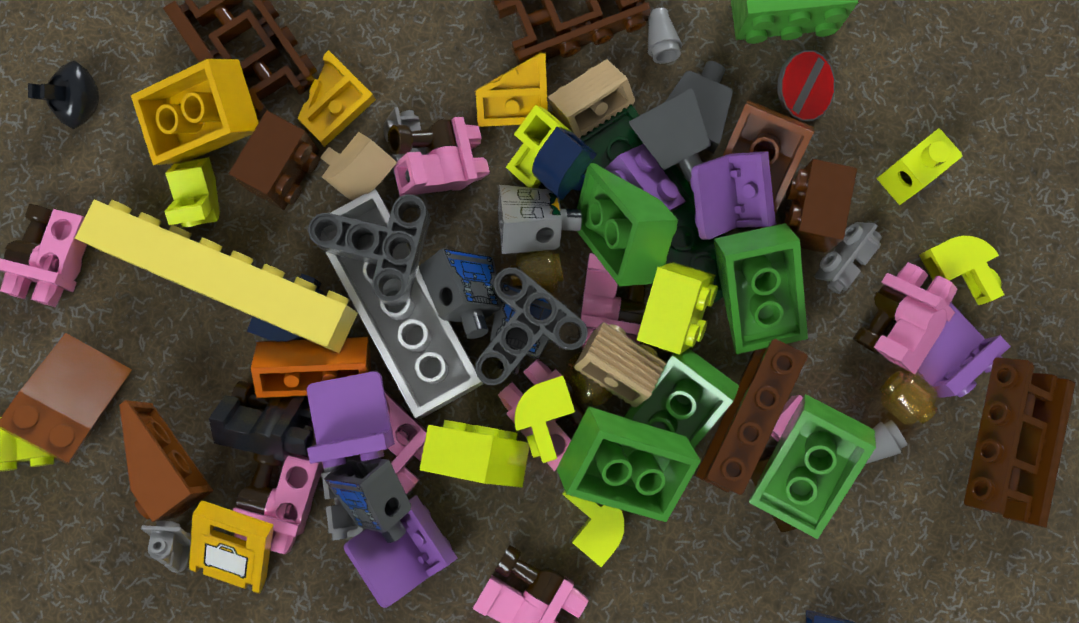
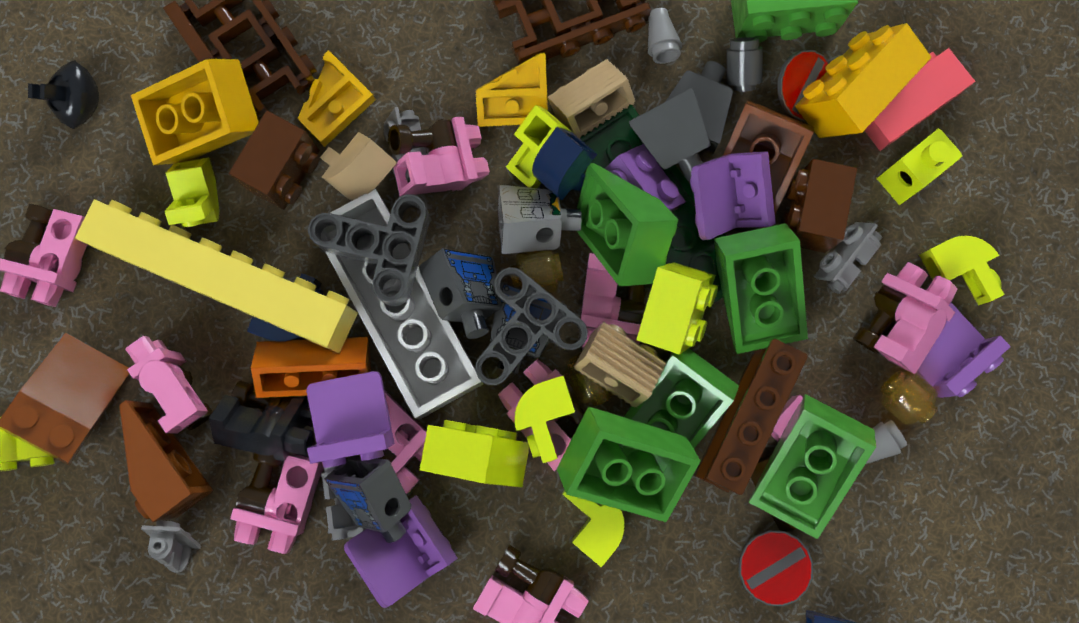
(170, 384): none -> bright pink hips
(227, 556): yellow container -> none
(744, 63): none -> dark grey brick
(775, 568): none -> red piece
(862, 81): none -> yellow brick
(926, 92): none -> coral brick
(1019, 442): reddish brown fence -> none

